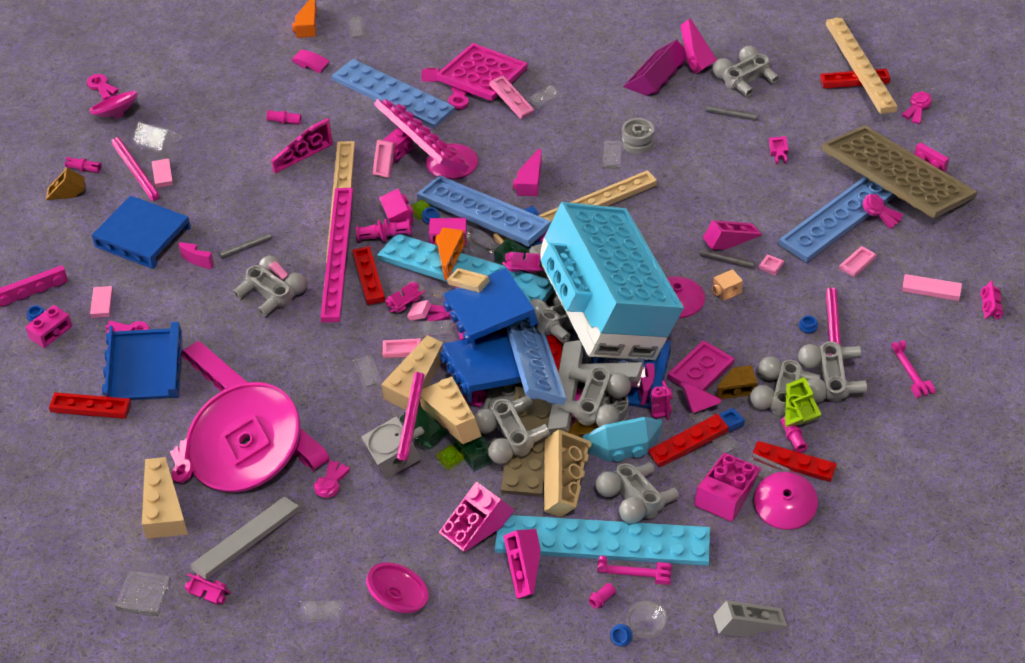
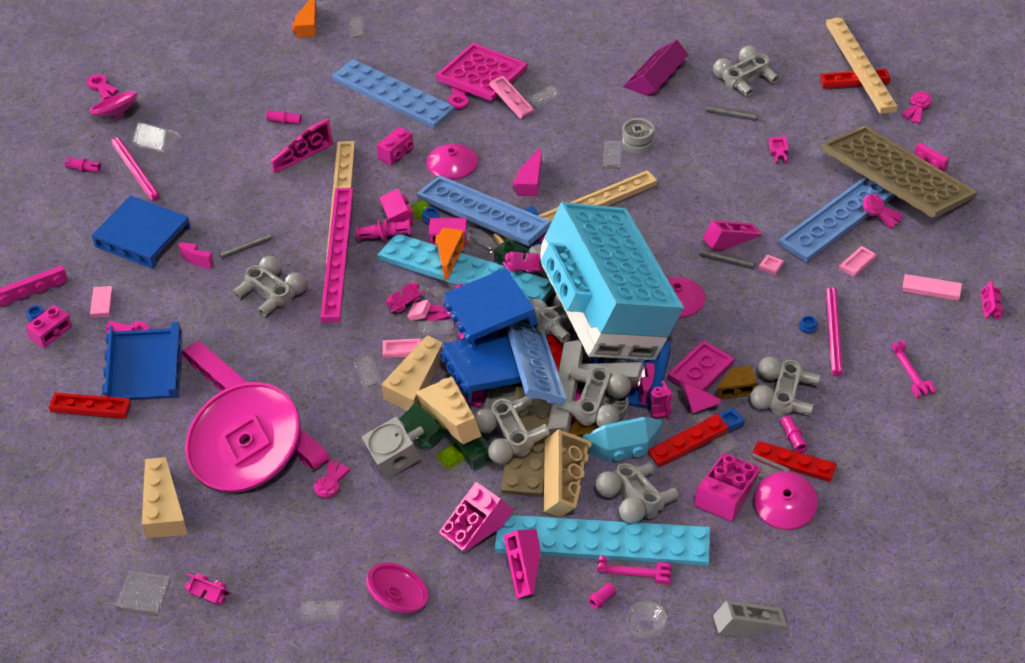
(66, 185): pearl gold slope -> none
(162, 173): bright pink tile -> none
(183, 469): dark pink piece -> none
(244, 538): light grey tile -> none
(278, 270): bright pink tile -> none
(312, 60): dark pink slope -> none
(368, 275): red plate -> none
(383, 158): bright pink tile -> none
(410, 417): dark pink axle -> none
(421, 135): dark pink plate -> none
(429, 74): dark pink slope -> none
(468, 280): tan tile -> none
(621, 635): blue plate -> none
(696, 49): dark pink slope -> none
(727, 285): light nougat brick -> none
(800, 404): lime slope -> none
(832, 370): light grey piece -> none

